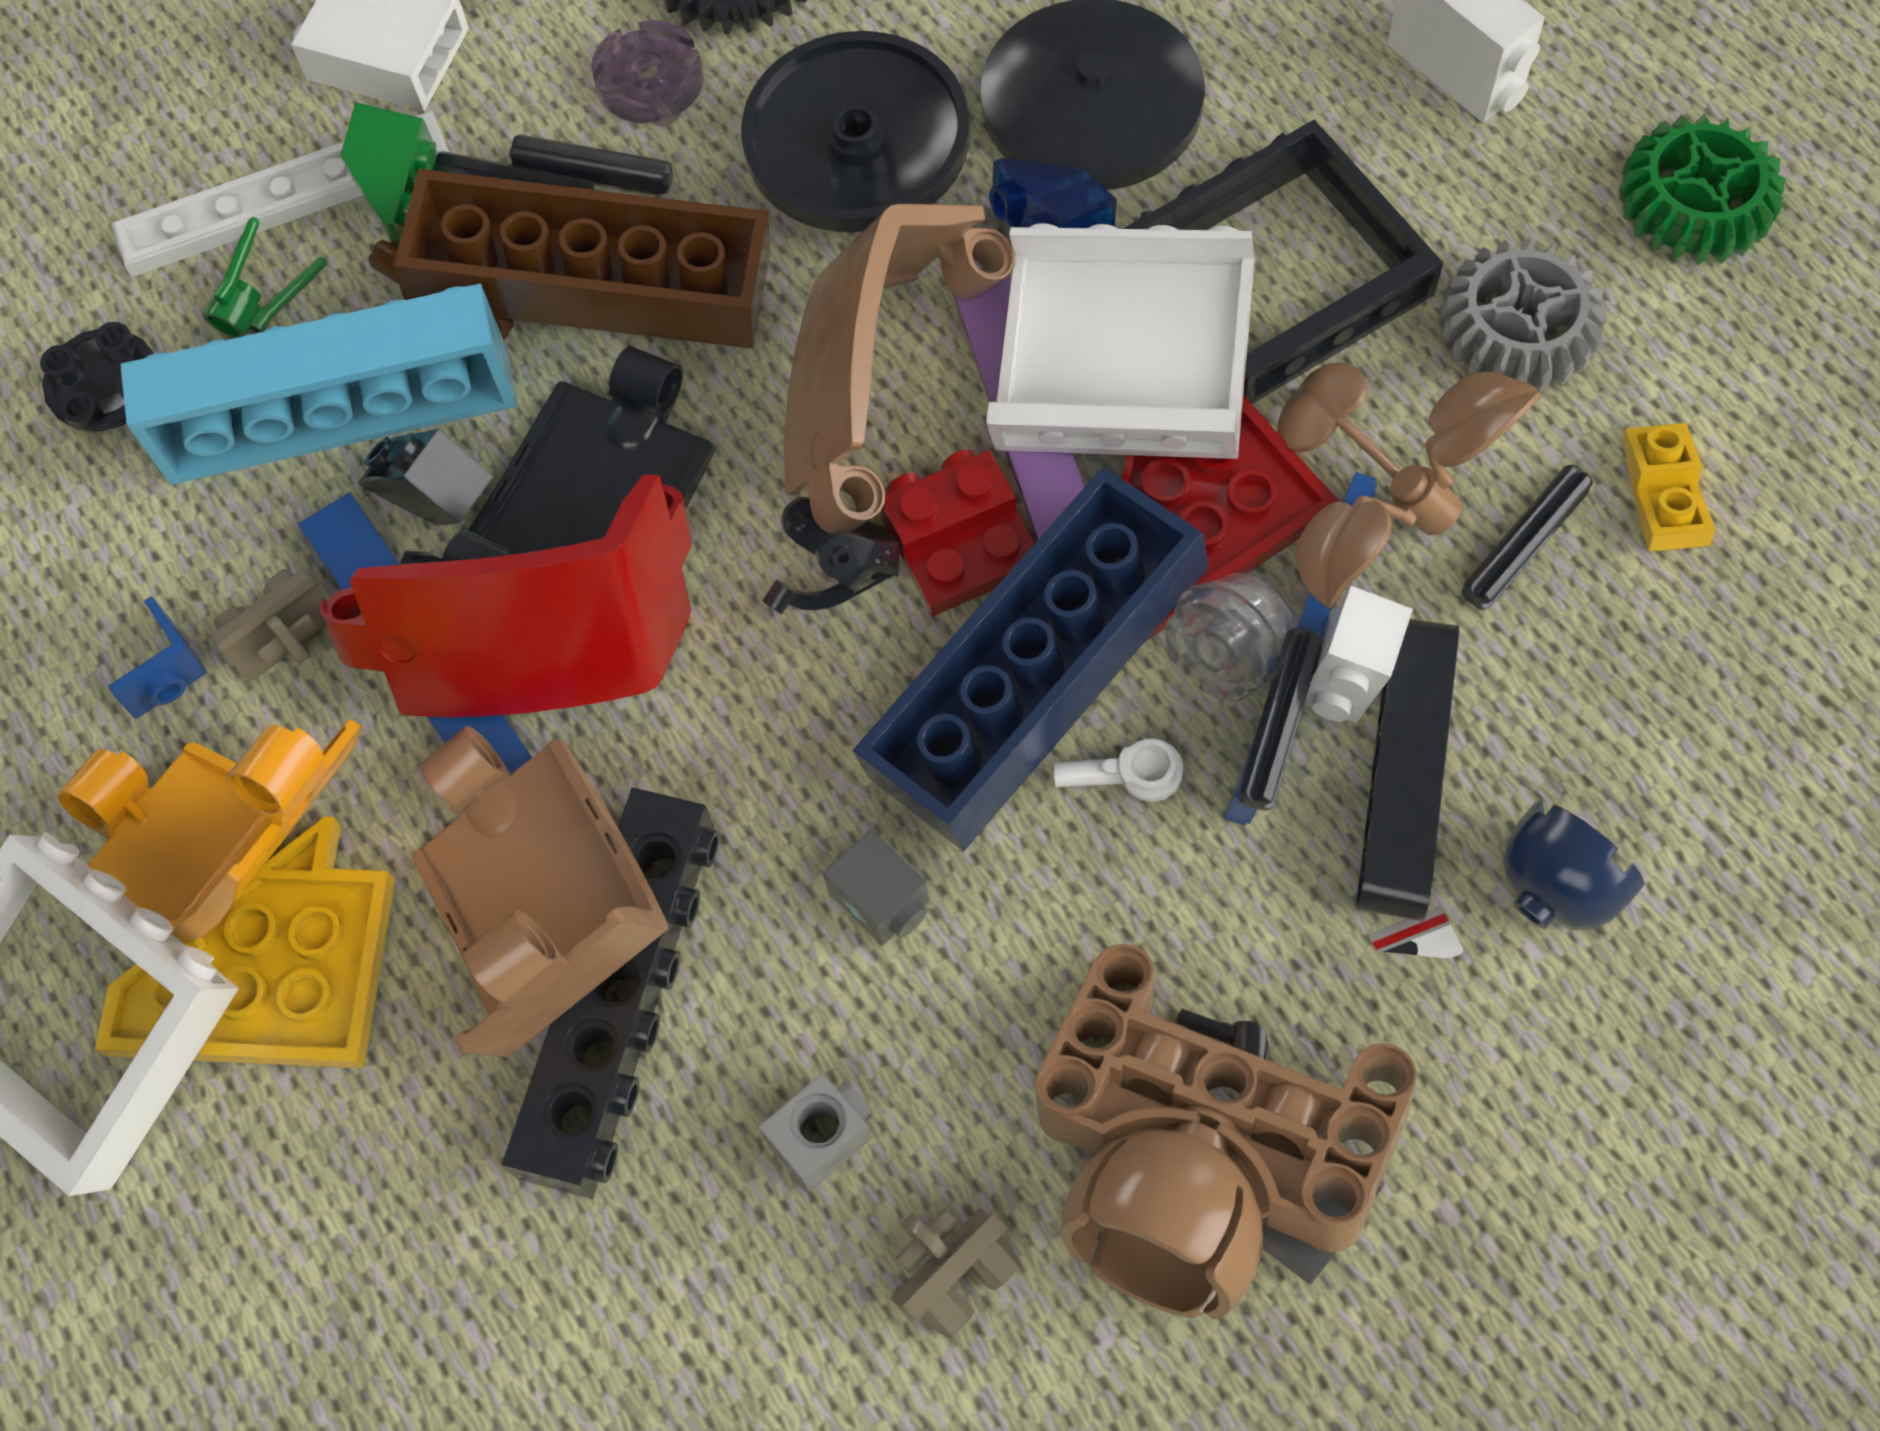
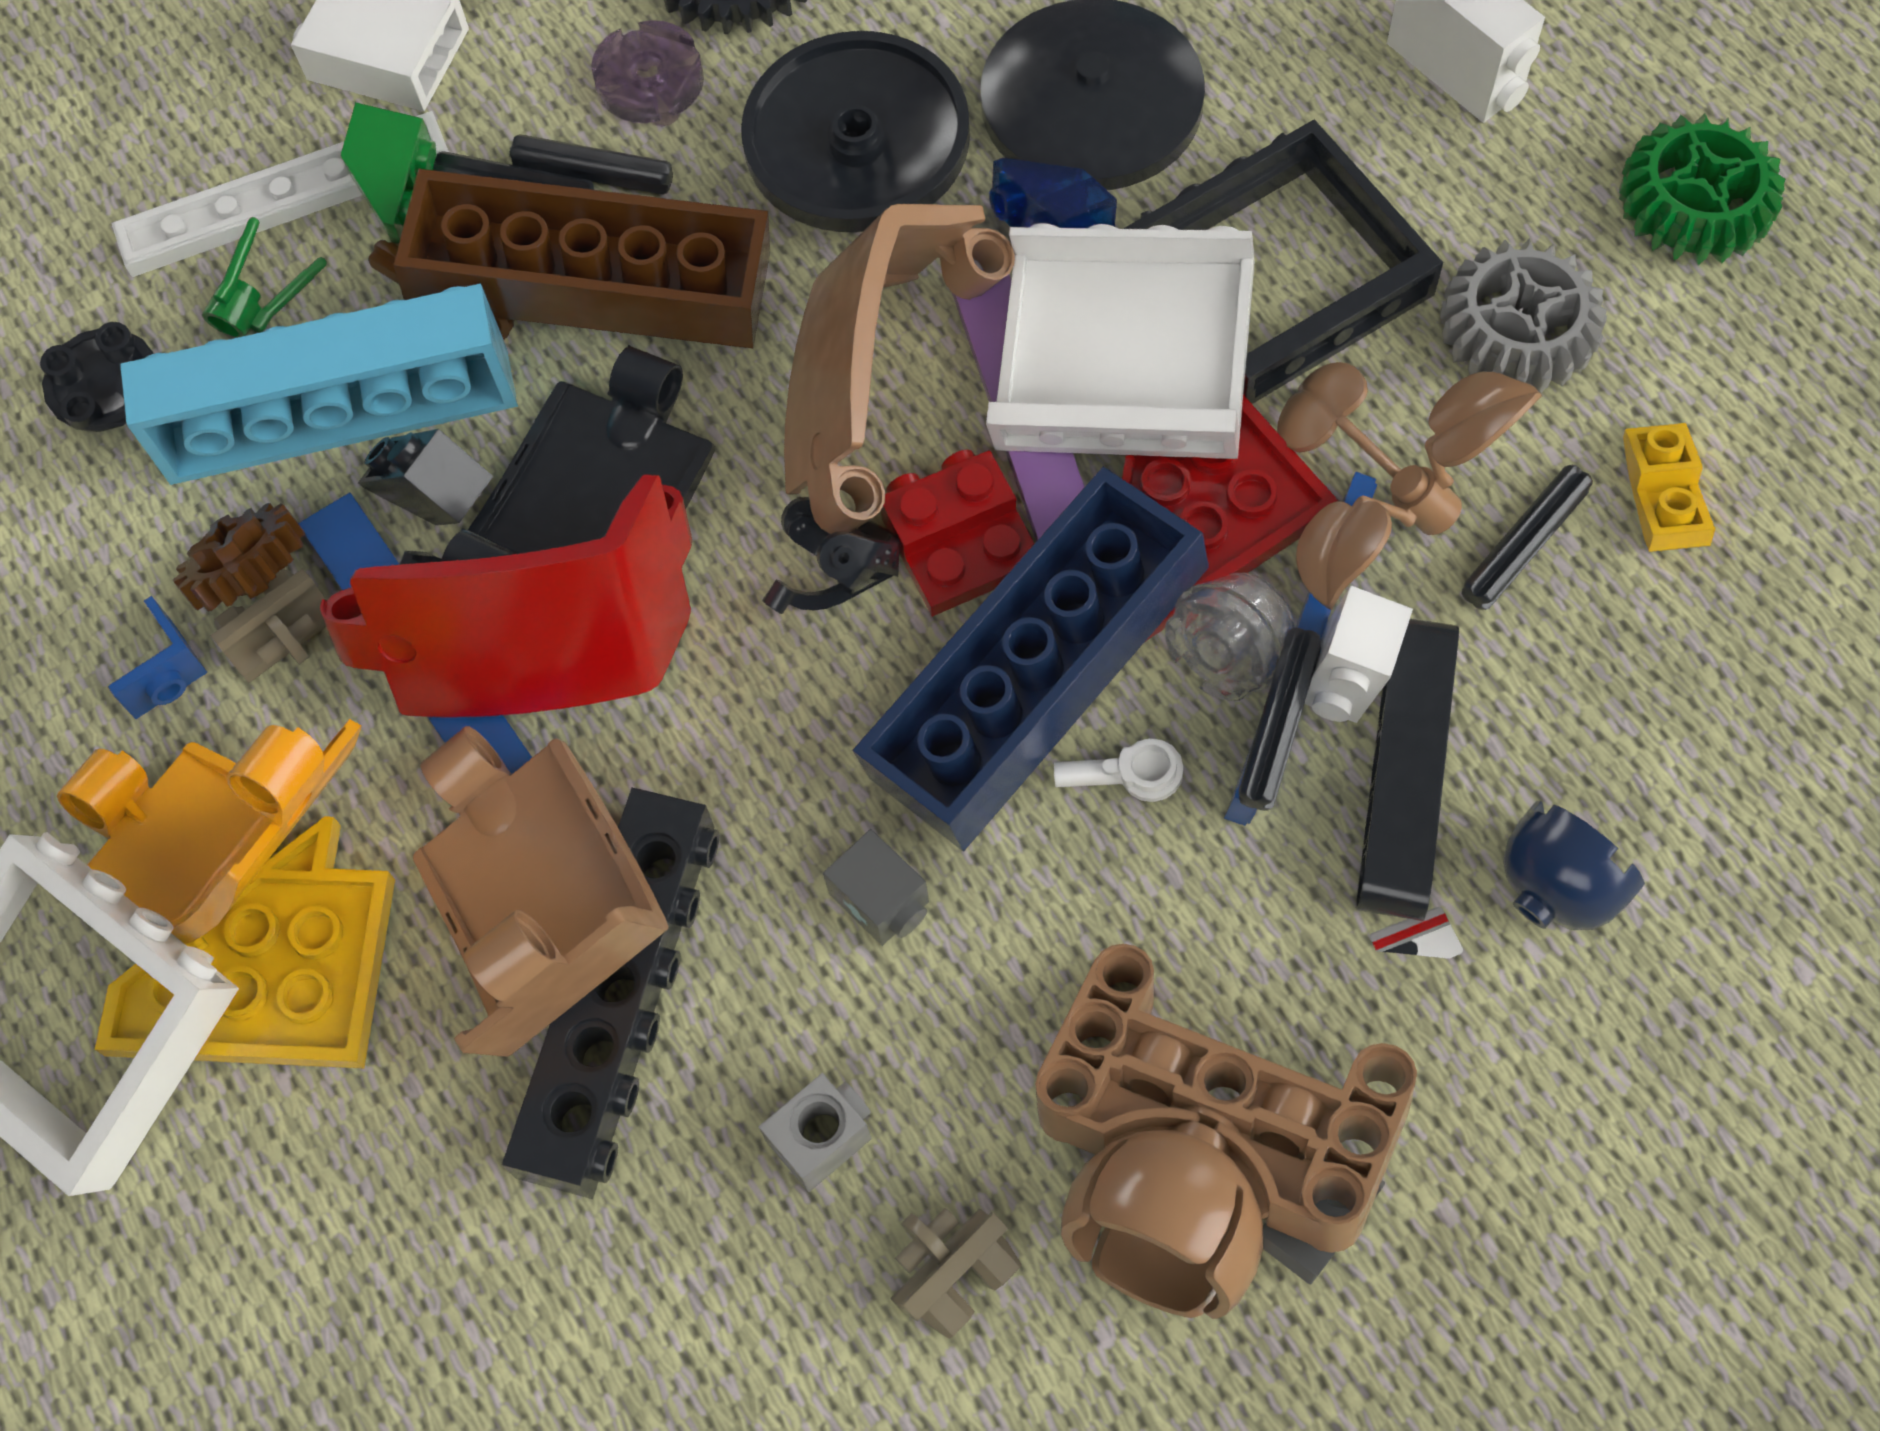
(239, 556): none -> reddish brown gear
(1242, 1034): black hand -> none

